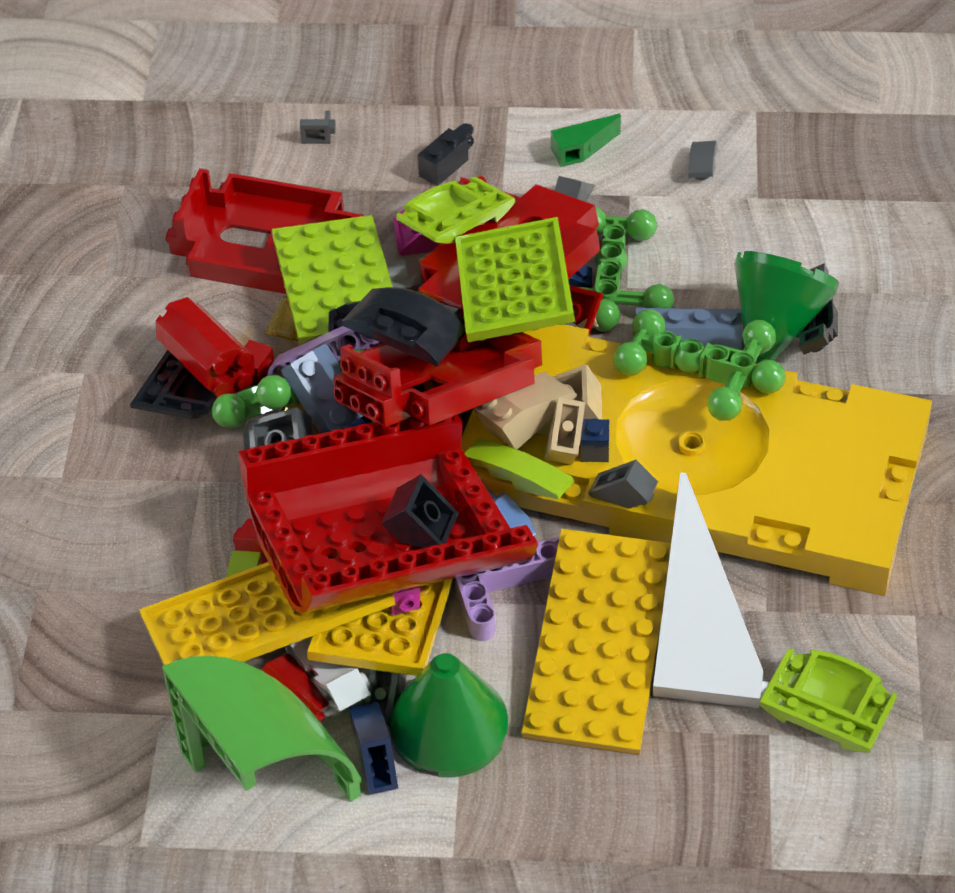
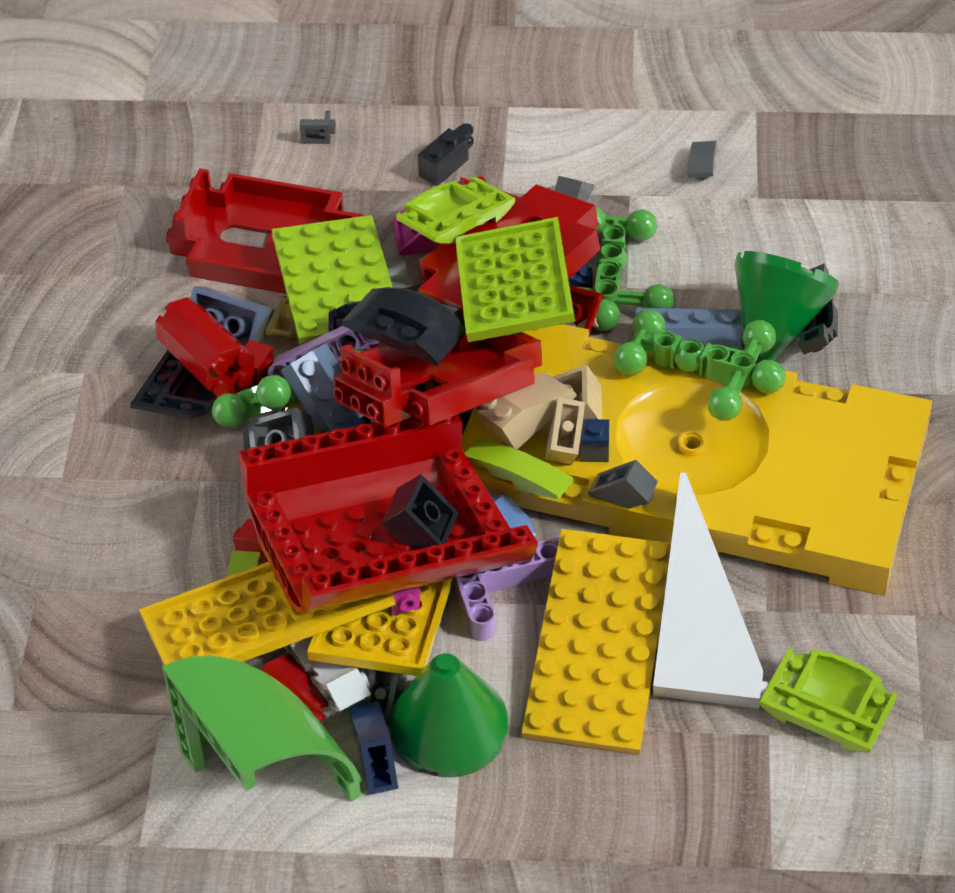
(239, 316): none -> sand blue slope
(582, 140): green slope -> none

